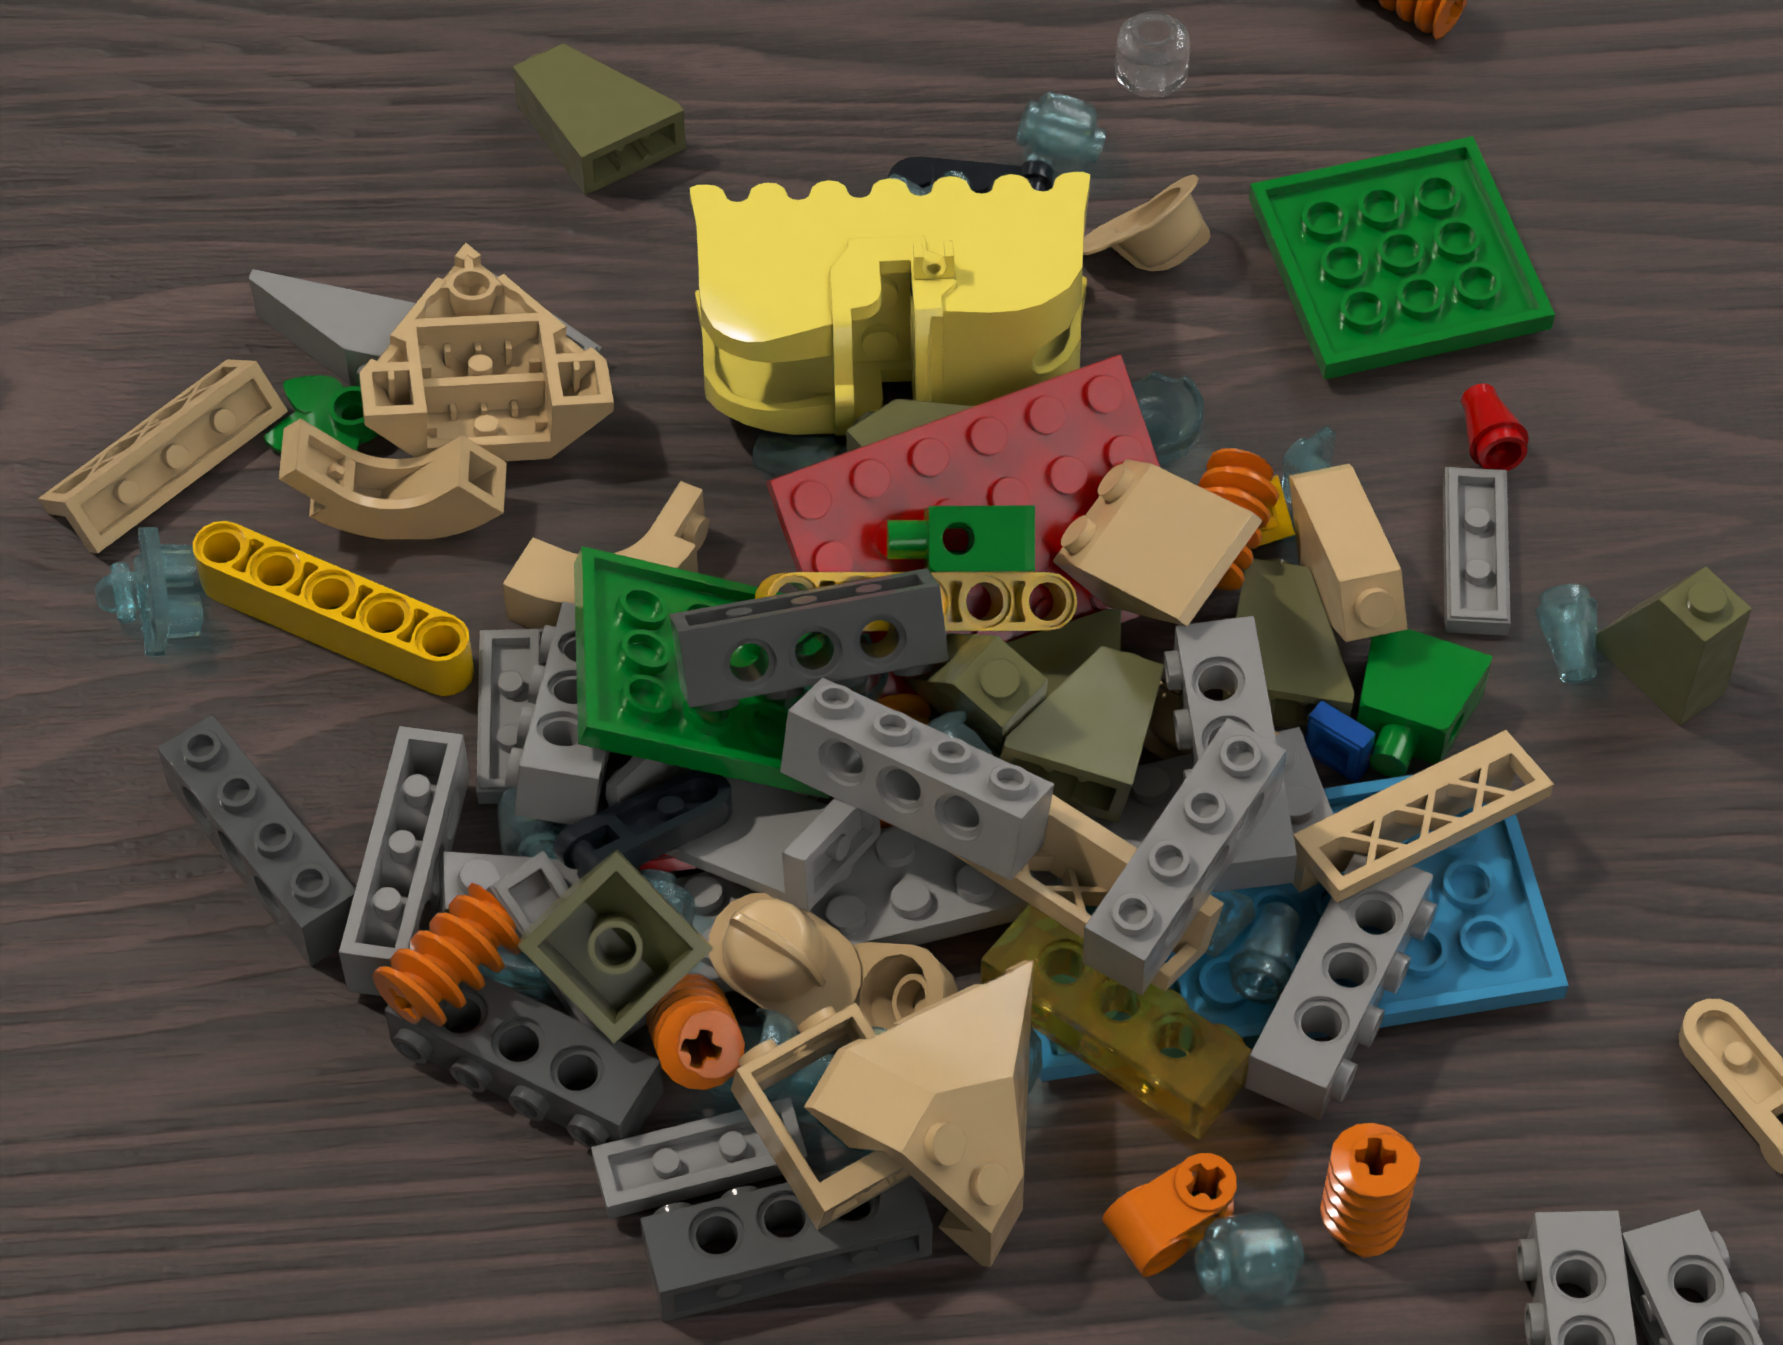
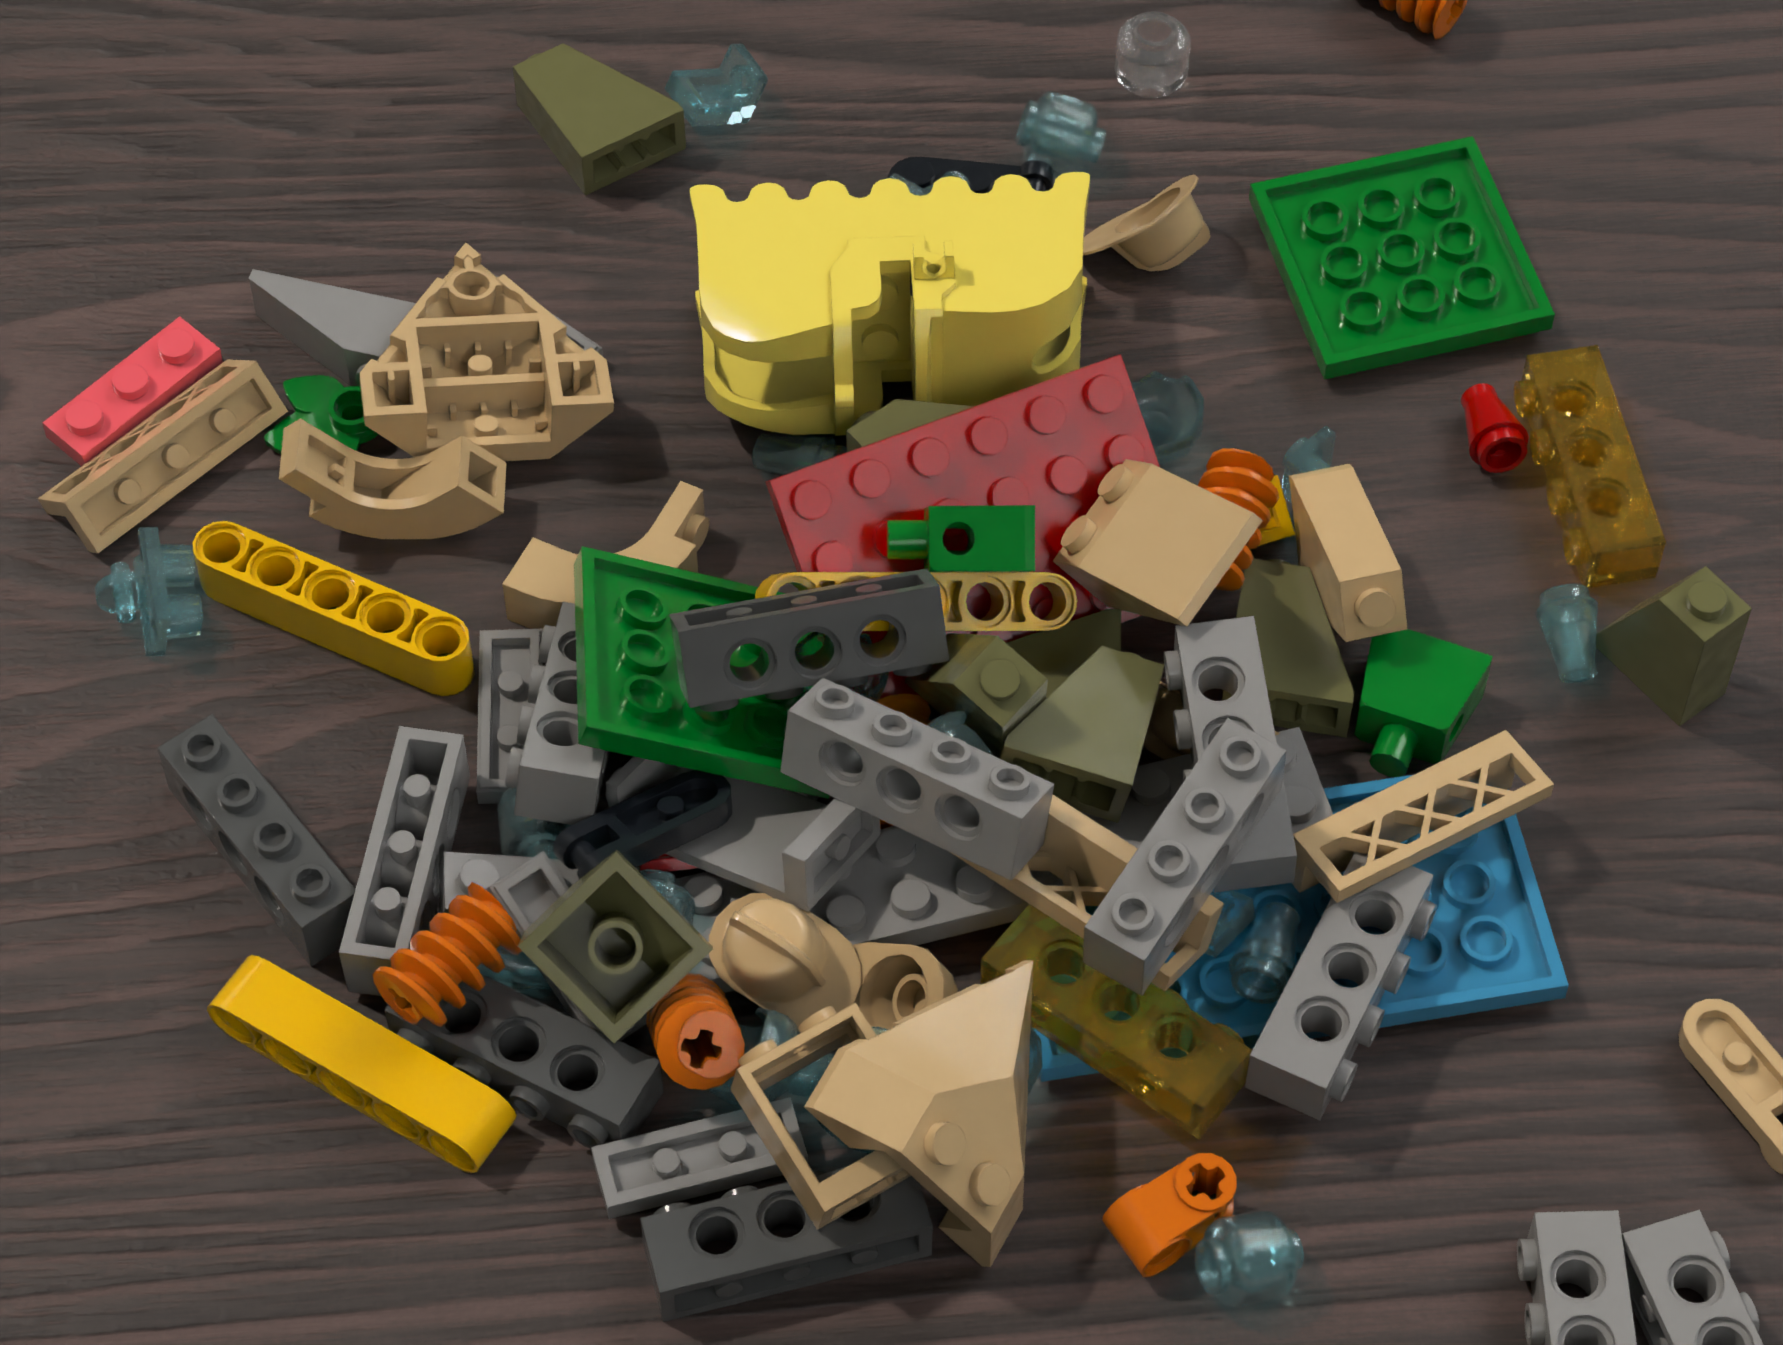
(132, 391): none -> coral plate
(362, 1063): none -> yellow beam
(722, 93): none -> clear light blue bracket
(1339, 741): blue tile -> none
(1369, 1188): orange piece -> none
(1476, 551): light grey tile -> none
(1589, 467): none -> clear yellow brick

